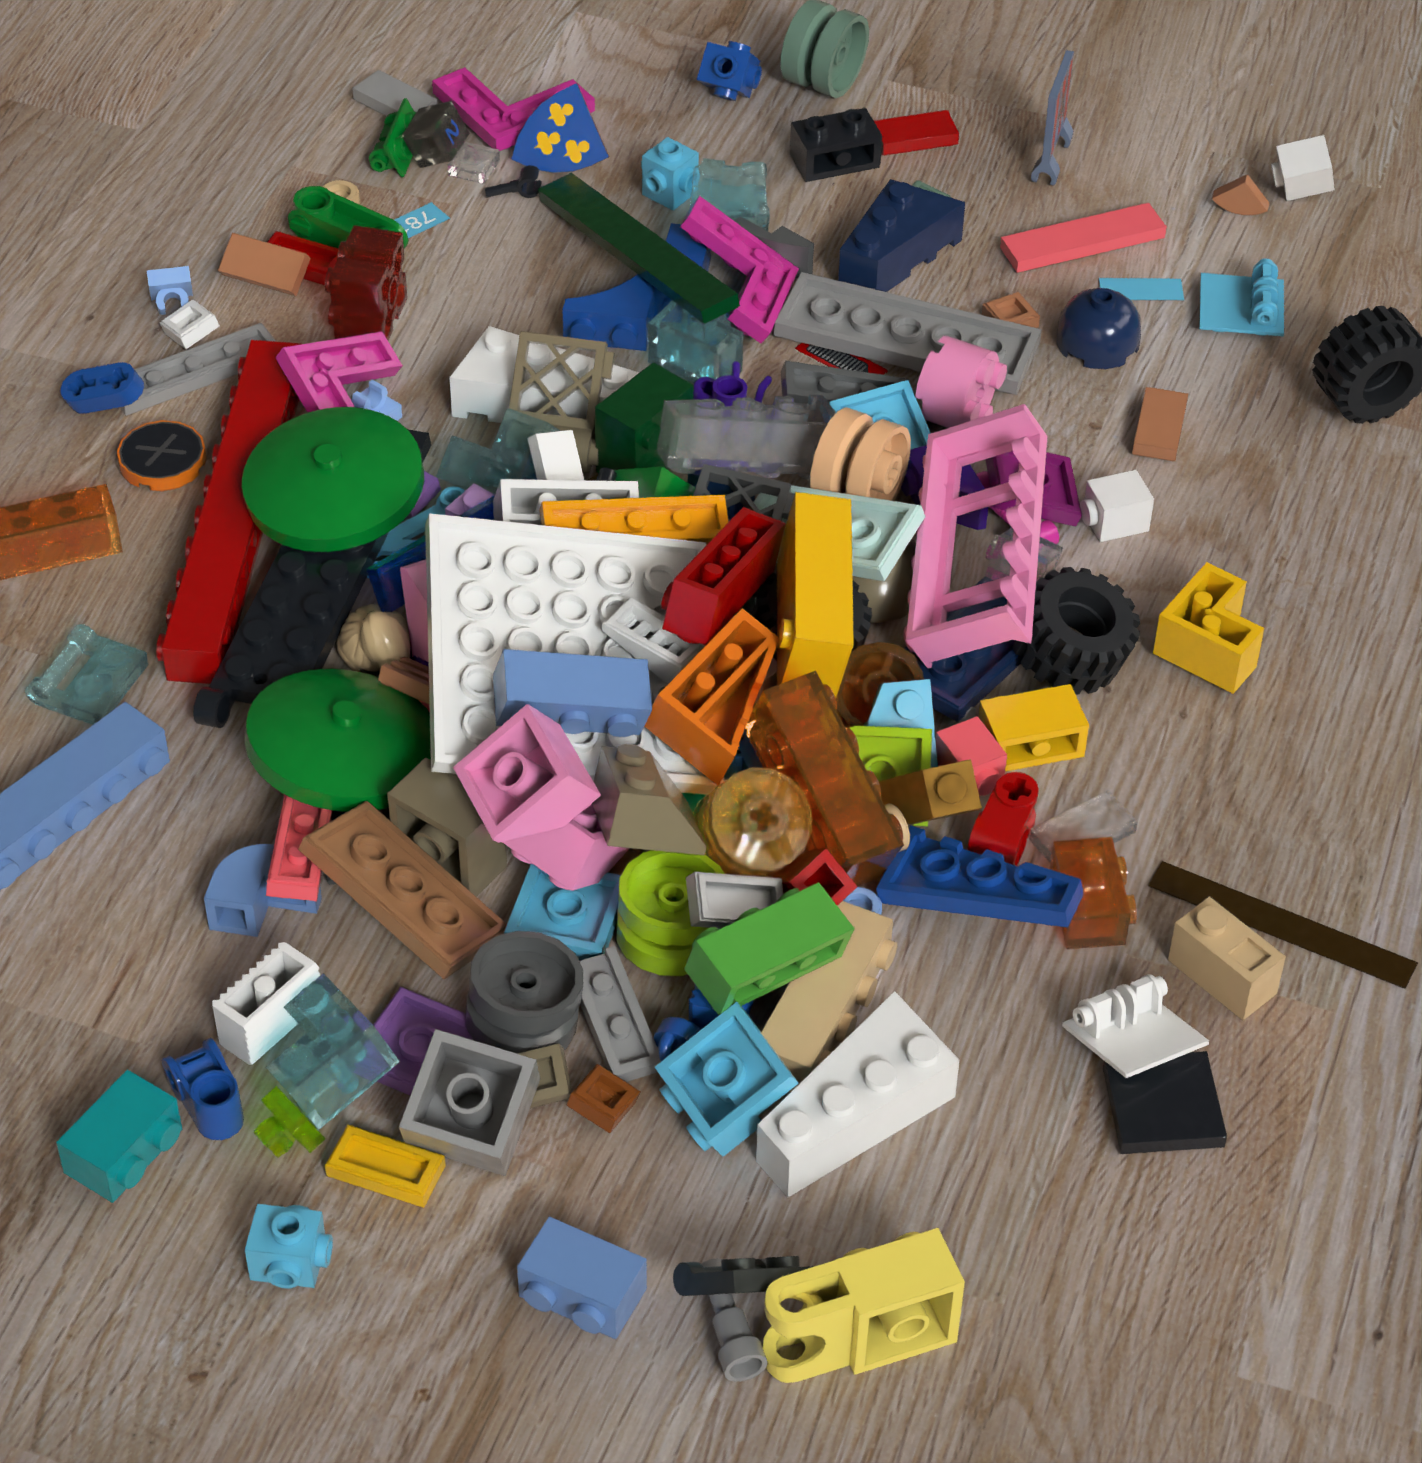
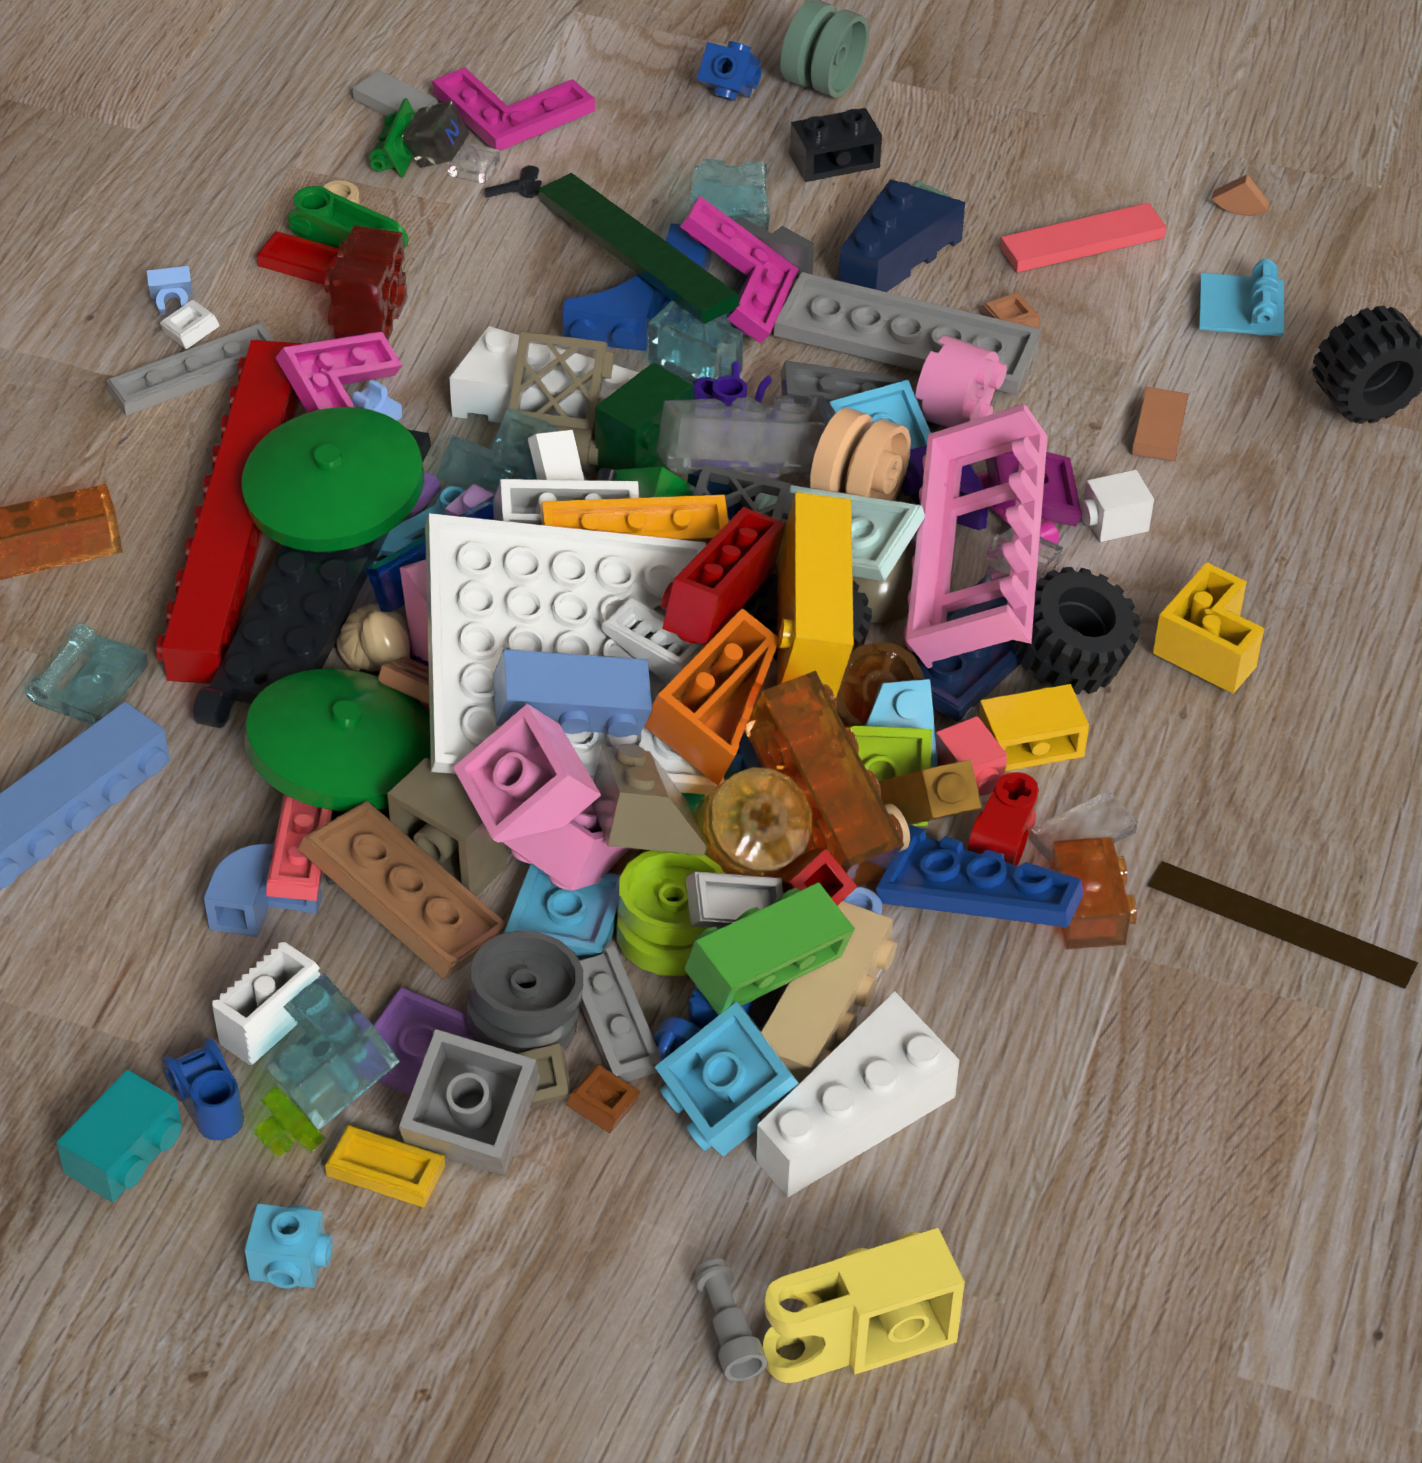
(102, 387): blue beam -> none
(161, 455): tile -> none
(264, 264): nougat tile -> none
(421, 219): medium azure sticker -> none
(560, 135): blue shield -> none
(582, 1278): medium blue brick -> none
(668, 173): medium azure brick -> none
(733, 1275): pearl dark grey plate -> none
(840, 360): sticker -> none
(917, 132): red tile -> none
(1056, 121): sand blue flag -> none
(1099, 328): dark blue cylinder -> none
(1133, 1027): white hinge -> none
(1145, 288): medium azure sticker -> none
(1166, 1106): black tile -> none
(1226, 958): tan brick -> none
(1303, 168): white brick -> none

